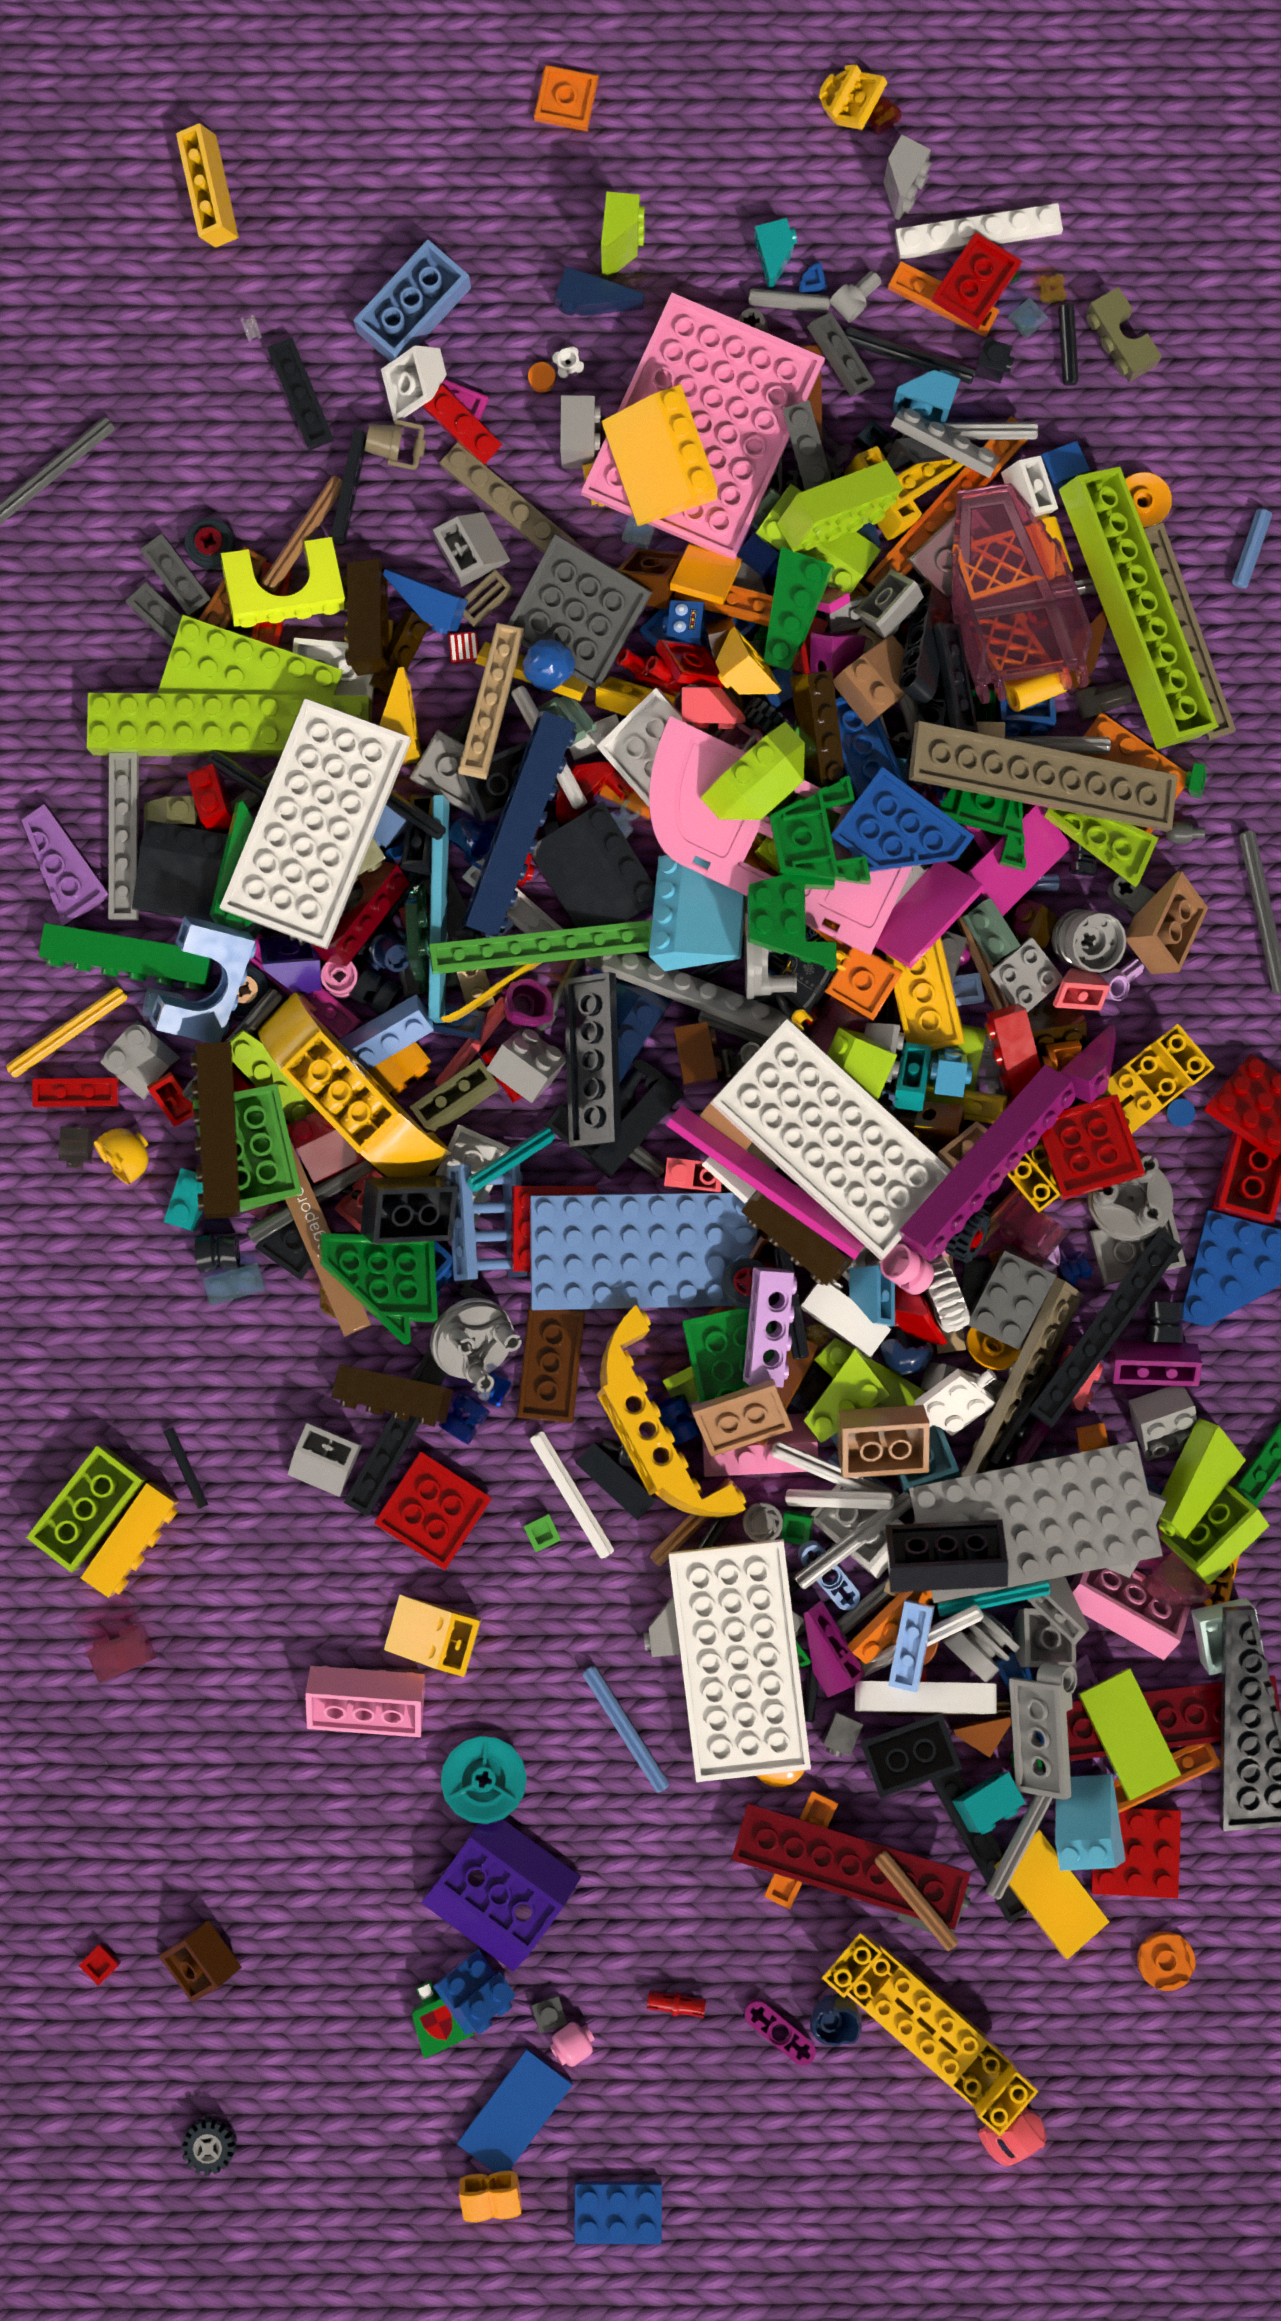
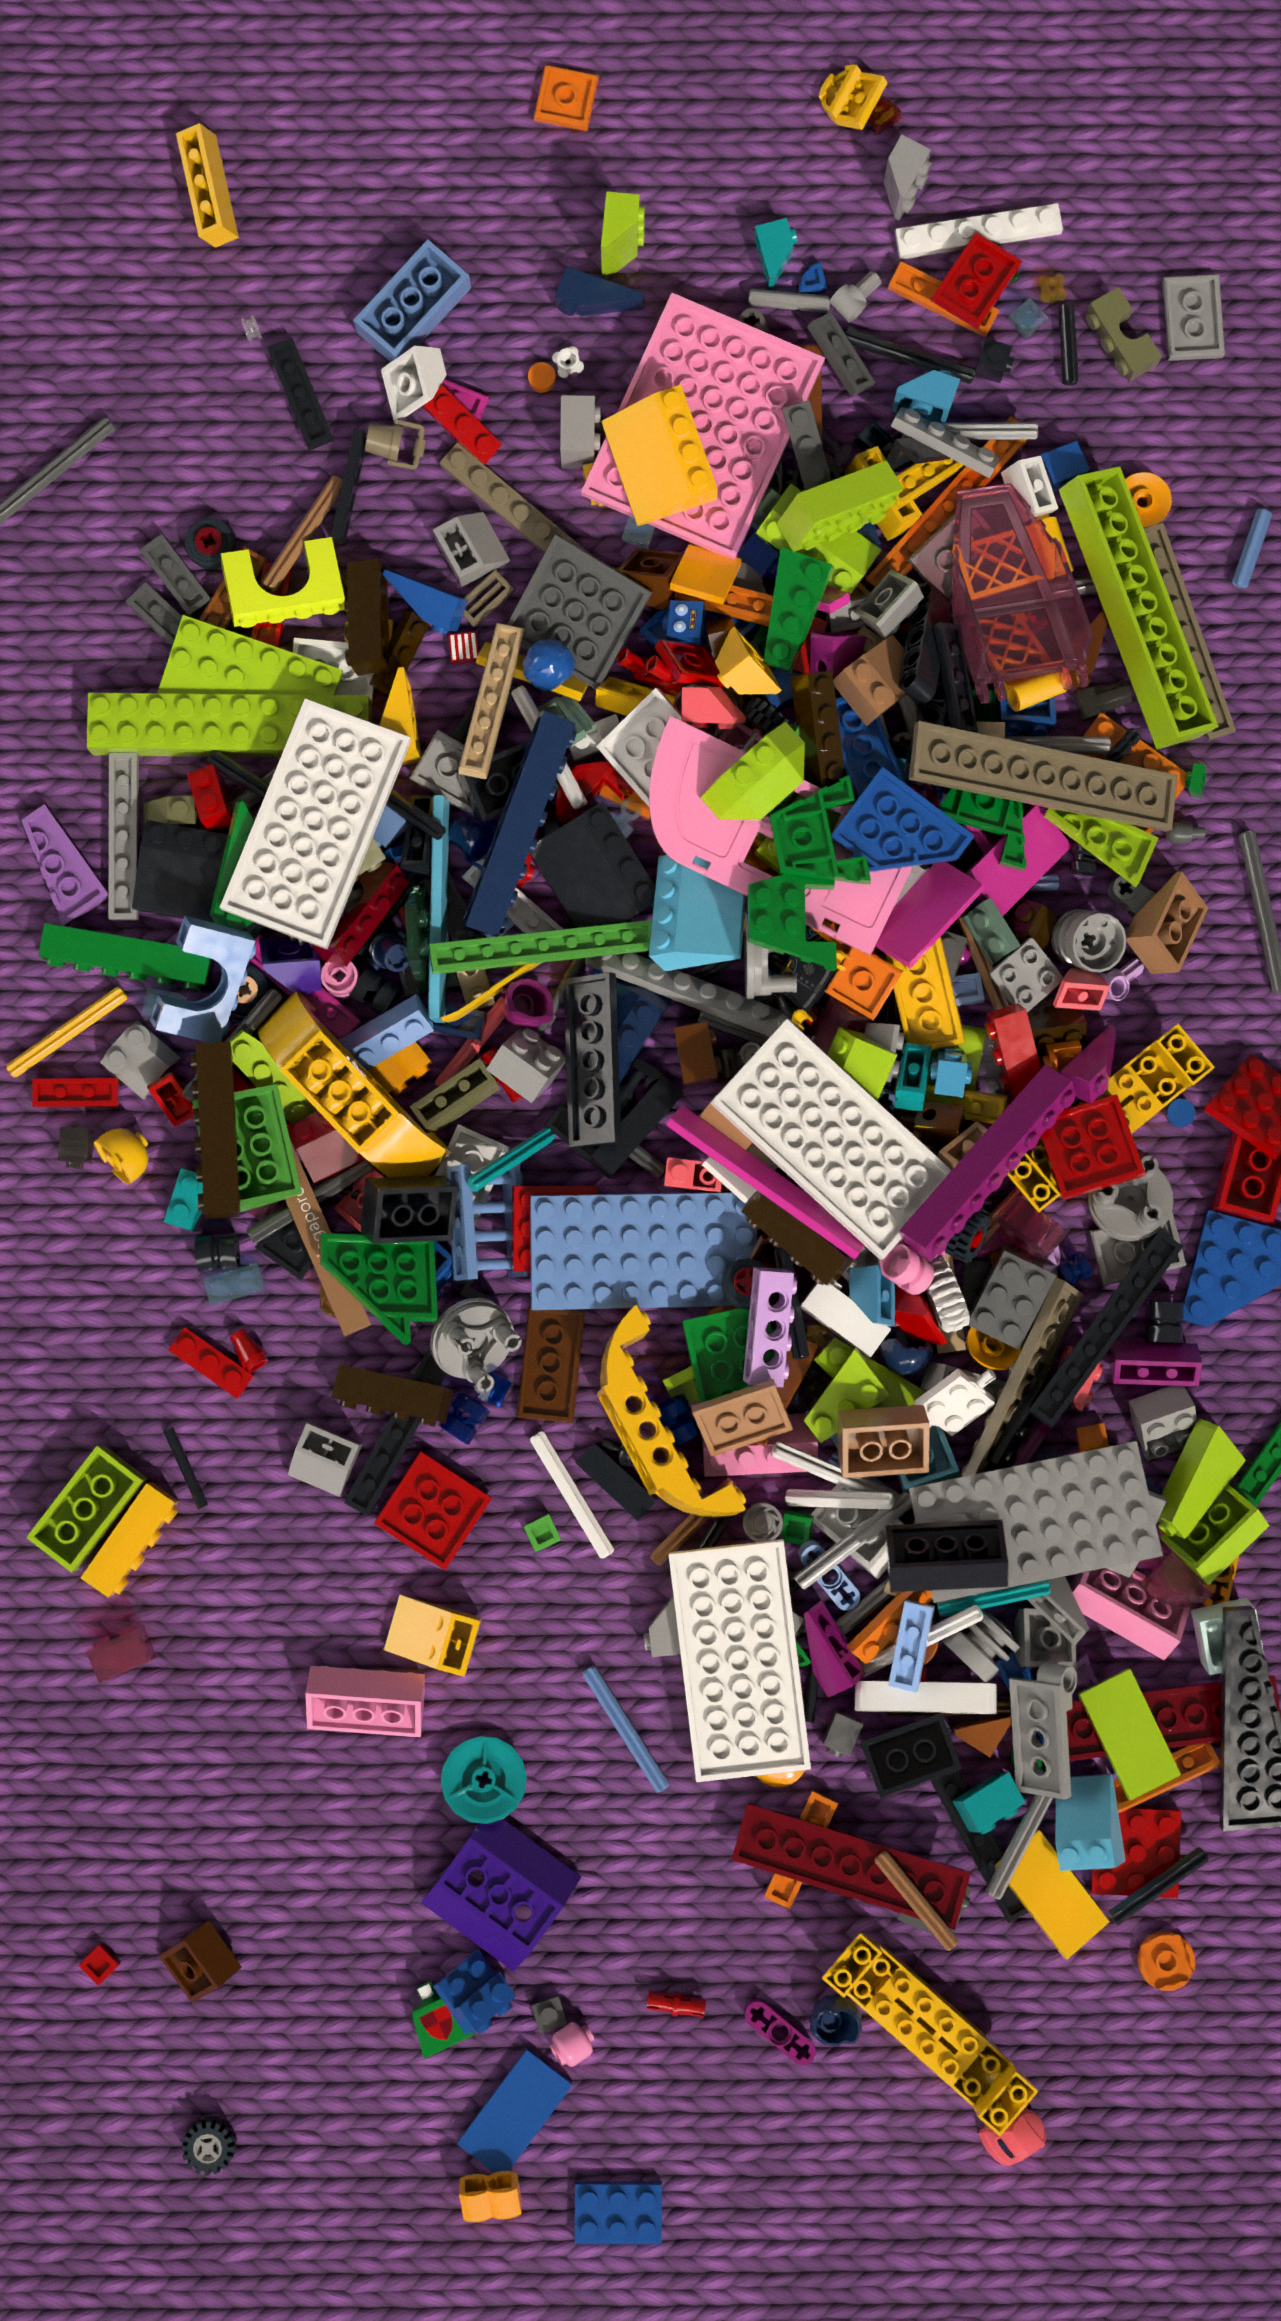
(211, 1362): none -> red plate
(249, 1352): none -> red cone
(1123, 746): none -> black axle
(1158, 1885): none -> black axle
(1193, 317): none -> light grey tile

